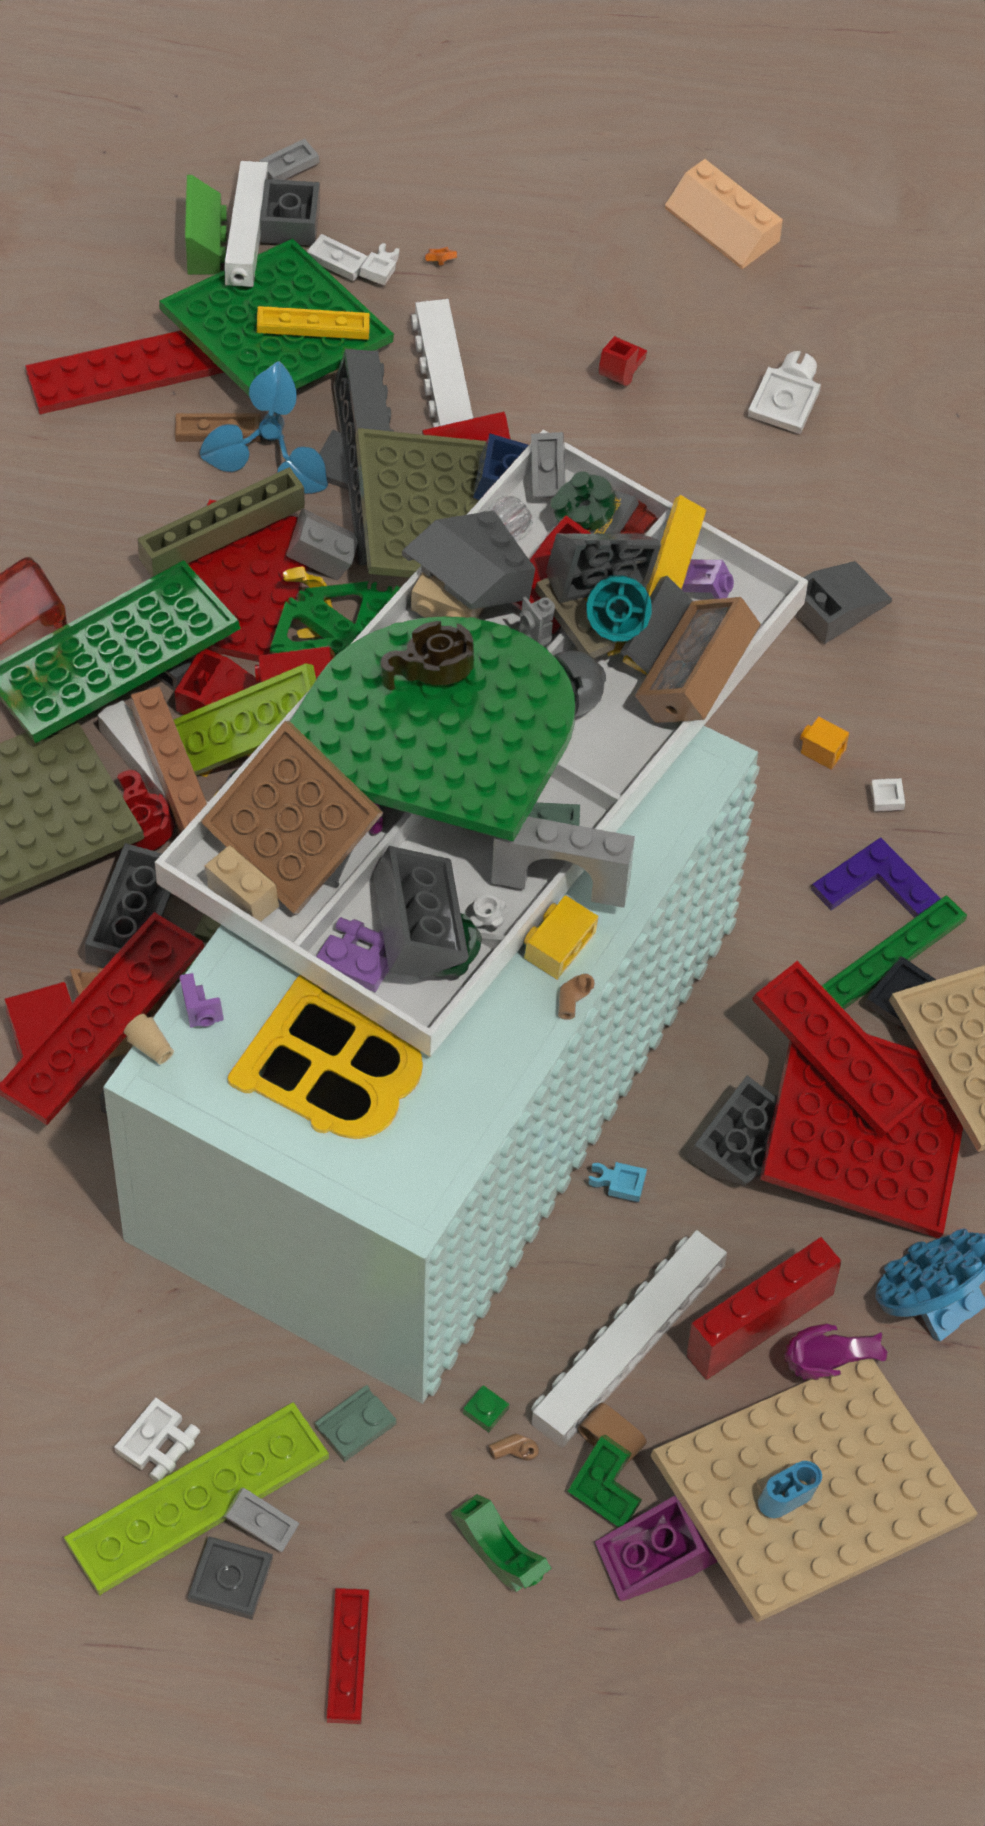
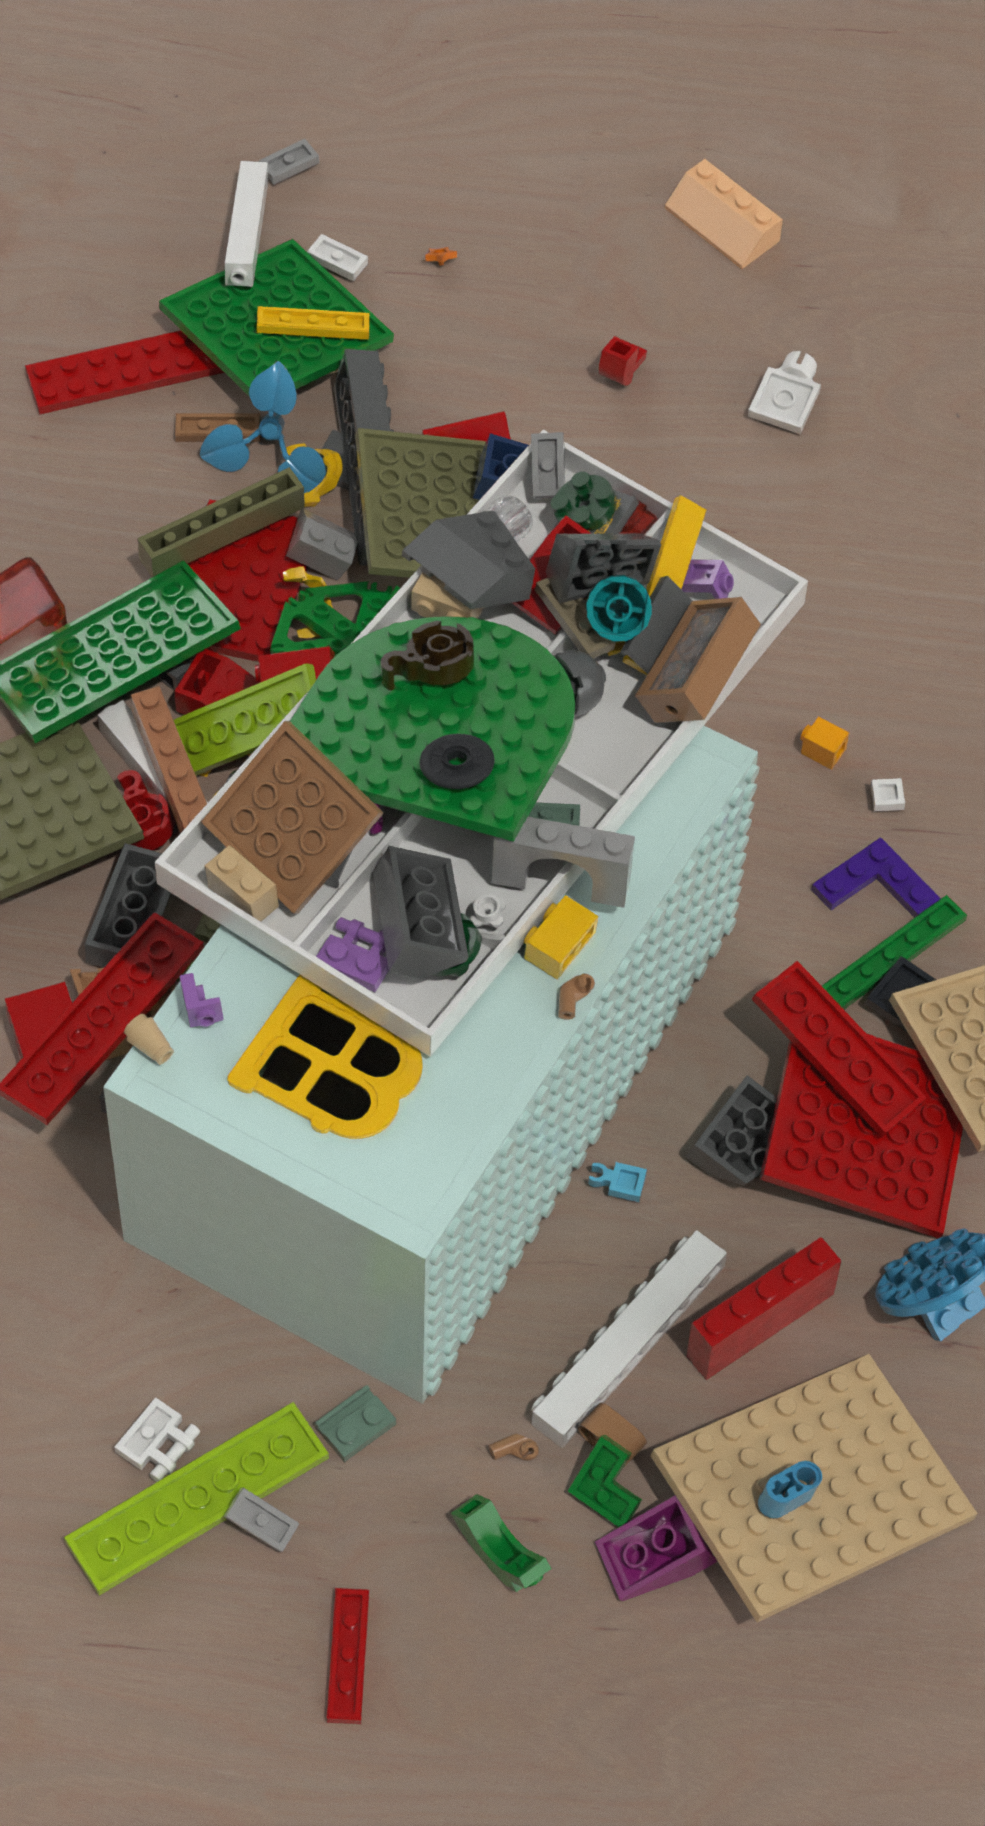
(204, 228): bright green slope -> none
(230, 1578): dark grey tile -> none
(290, 211): dark grey brick -> none
(334, 469): none -> yellow helmet
(380, 266): white plate -> none
(438, 753): none -> black wheel
(441, 362): white brick -> none
(486, 1408): green plate -> none
(537, 620): light grey hinge -> none
(816, 1355): magenta hair -> none
(840, 599): dark grey slope -> none

